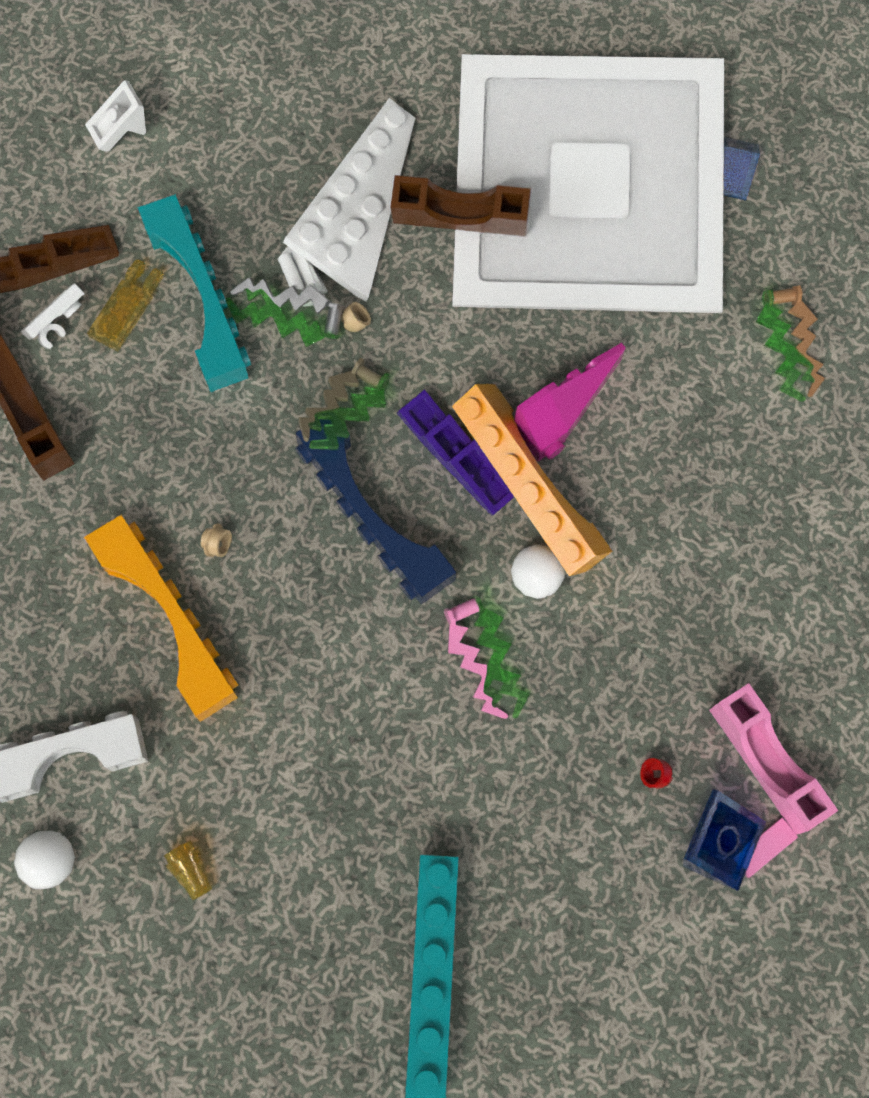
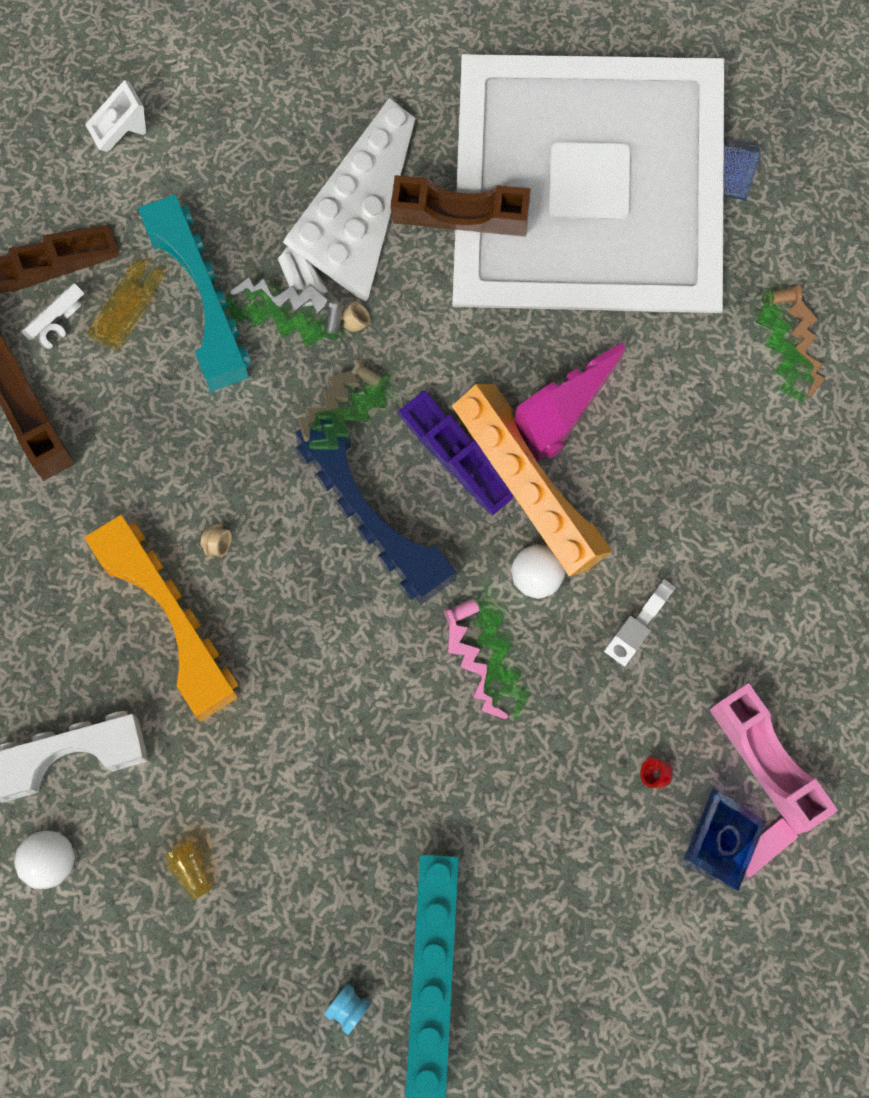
(347, 1008): none -> medium azure wheel
(635, 630): none -> white piece

